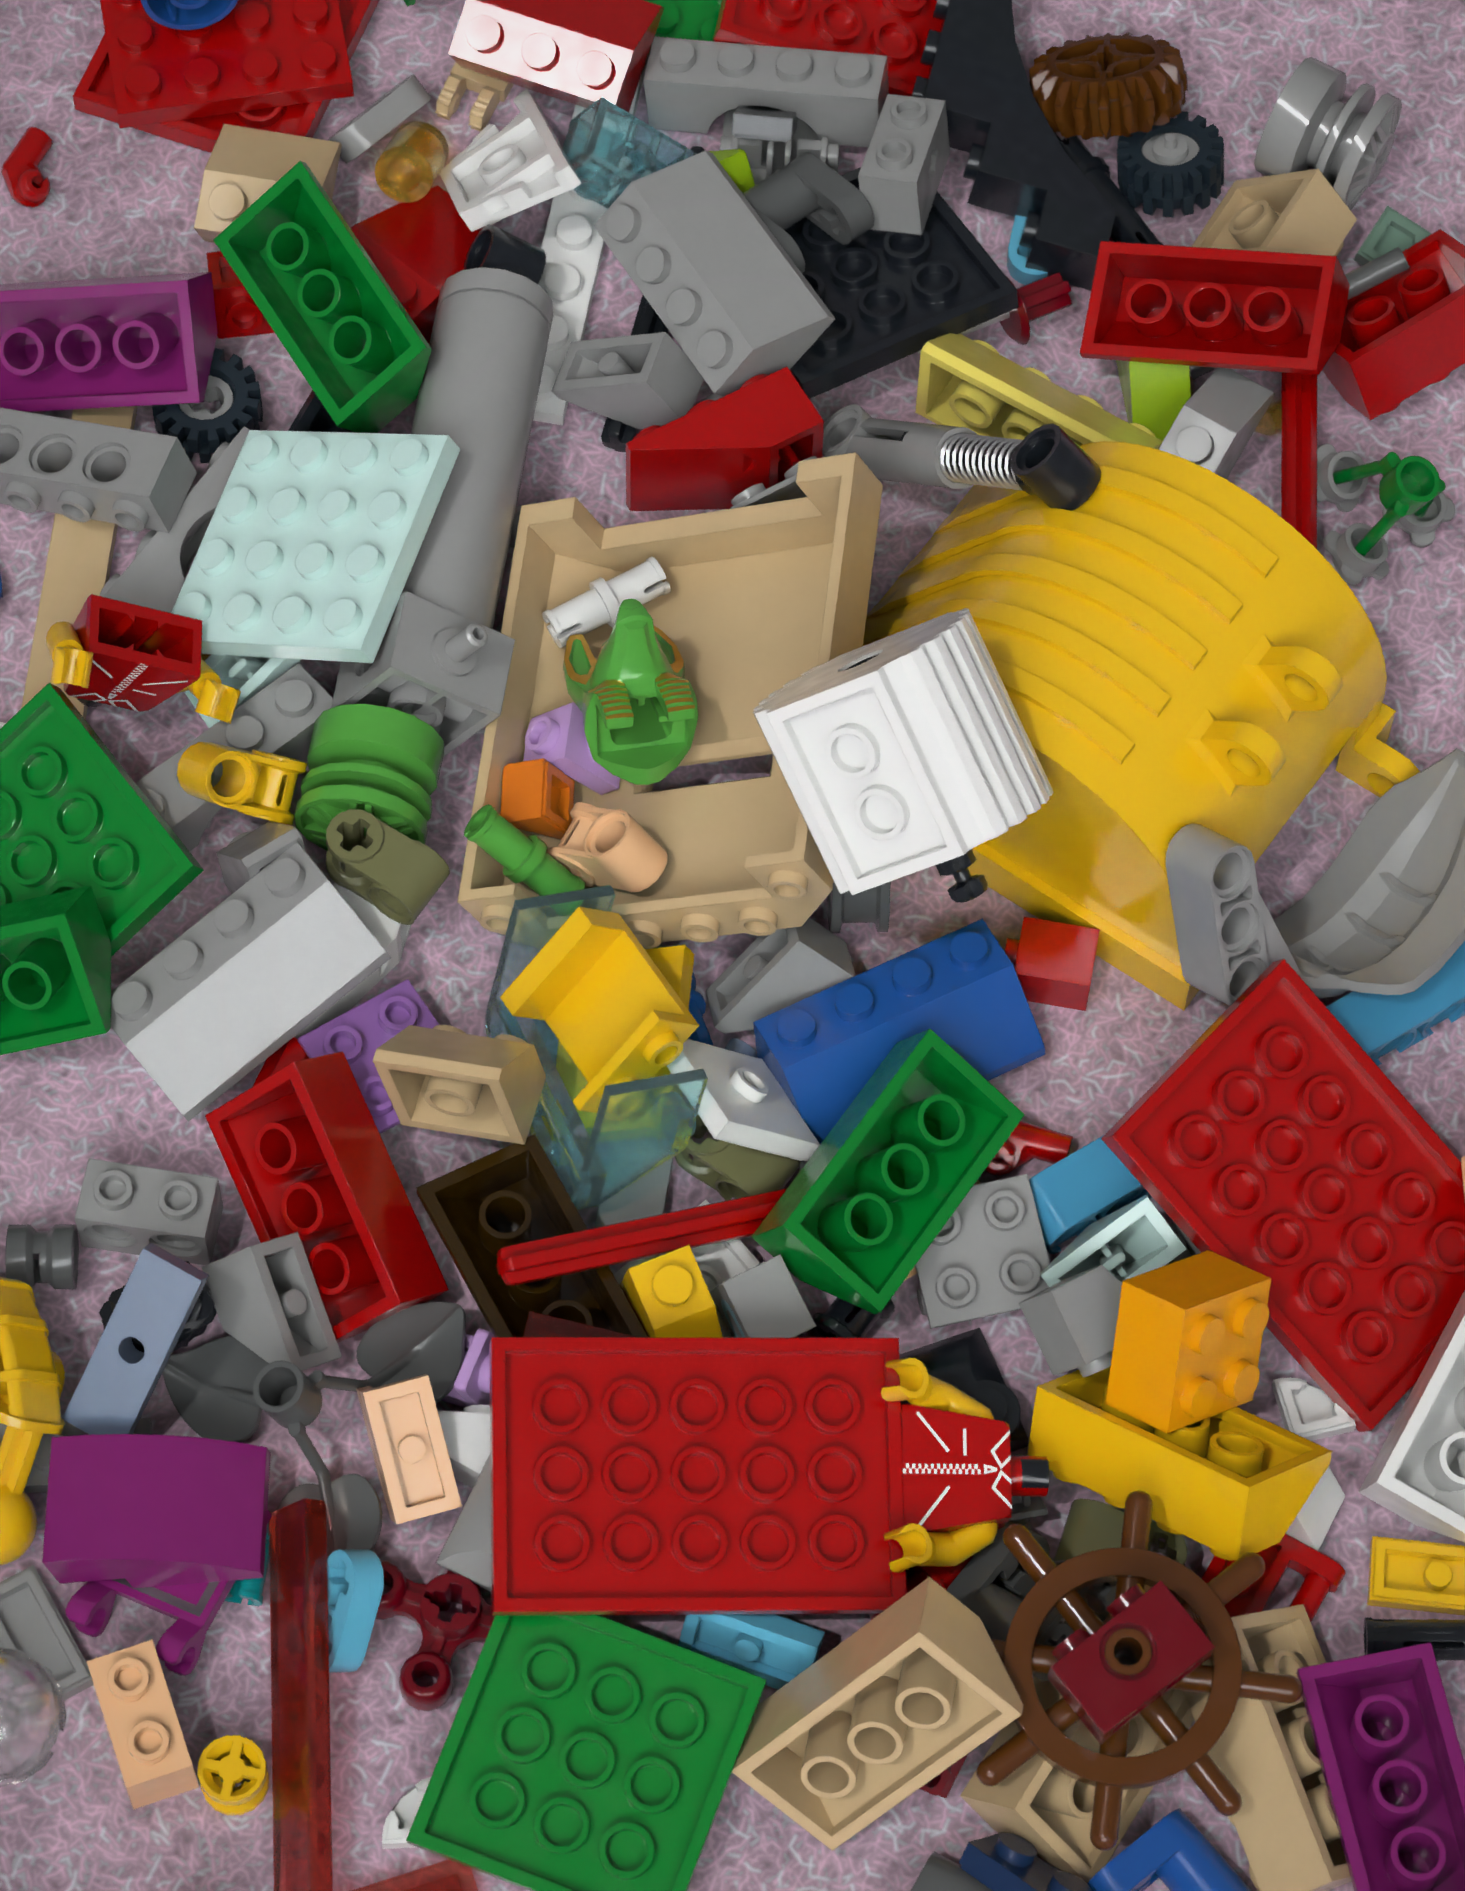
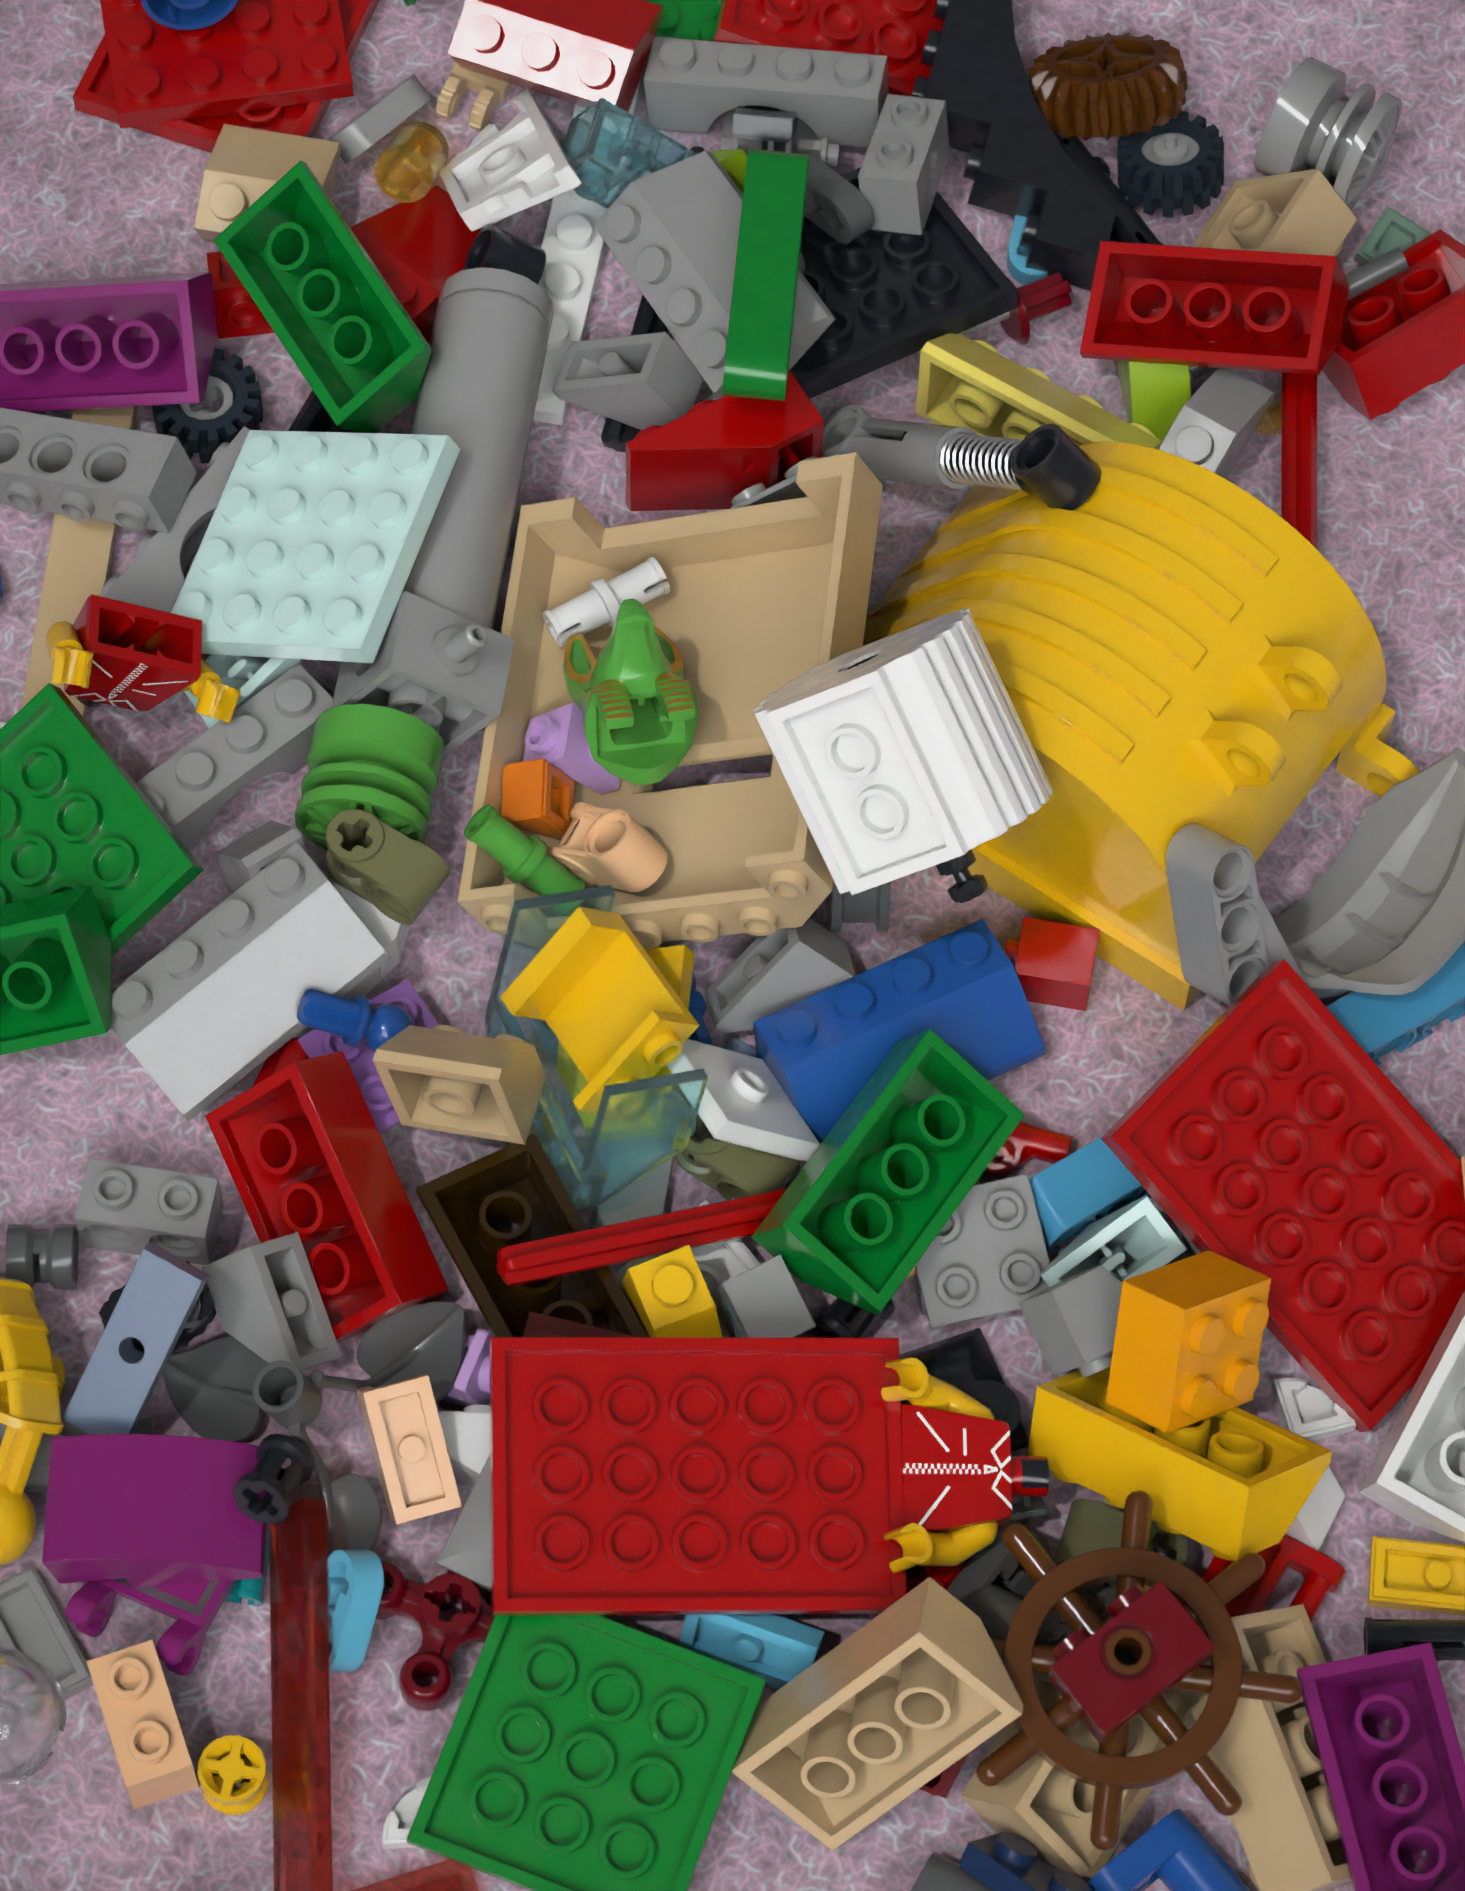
(22, 170): red arm -> none
(250, 781): yellow piece -> none
(274, 1479): none -> black bush
(352, 1018): none -> blue axle
(766, 275): none -> green beam
(1410, 499): plant -> none

